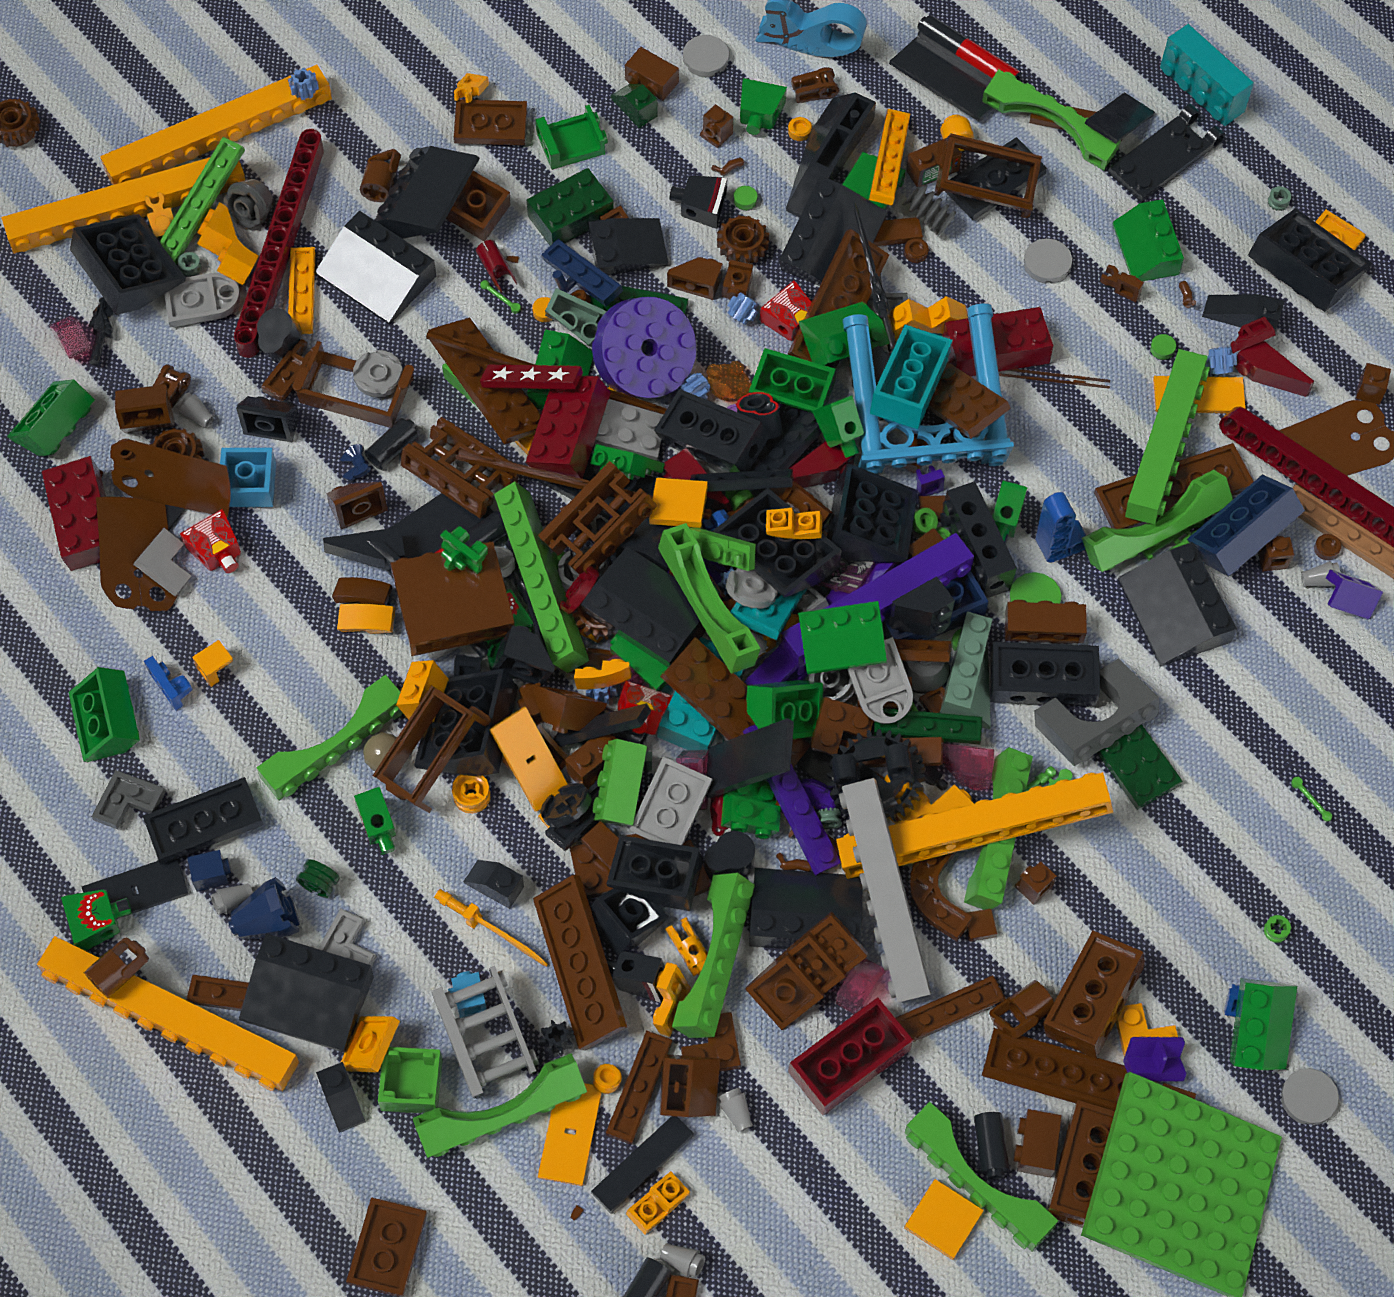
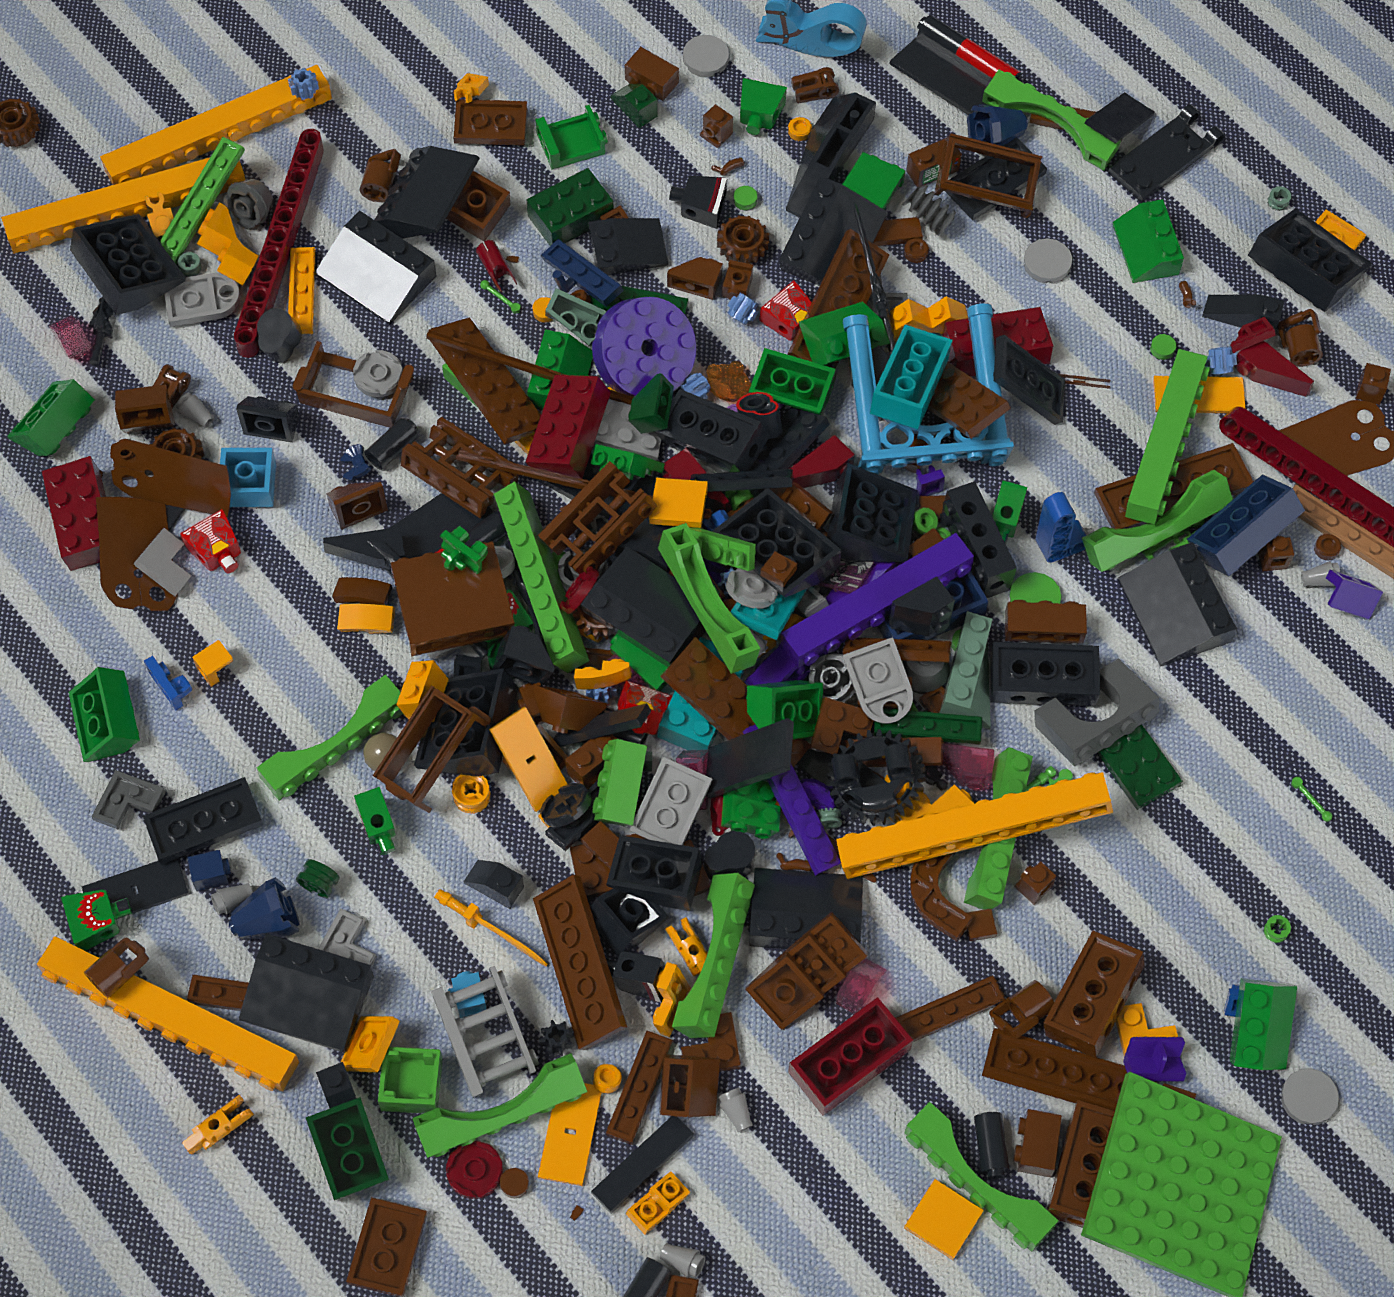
(203, 1133): none -> light orange hinge
(282, 377): reddish brown hinge -> none
(347, 1148): none -> dark green brick
(474, 1170): none -> dark red tile
(514, 1183): none -> reddish brown tile
(531, 376): dark red tile -> none
(652, 405): none -> dark green slope
(778, 569): none -> reddish brown plate
(792, 525): light orange slope -> none
(840, 424): green torso -> none
(842, 637): green slope -> none
(886, 890): light grey brick -> none
(889, 157): light orange tile -> none
(956, 125): light orange head -> none
(996, 124): none -> dark blue cone
(1029, 379): none -> black plate
(1124, 284): reddish brown plate -> none
(1206, 74): teal brick -> none
(1303, 339): none -> reddish brown piece

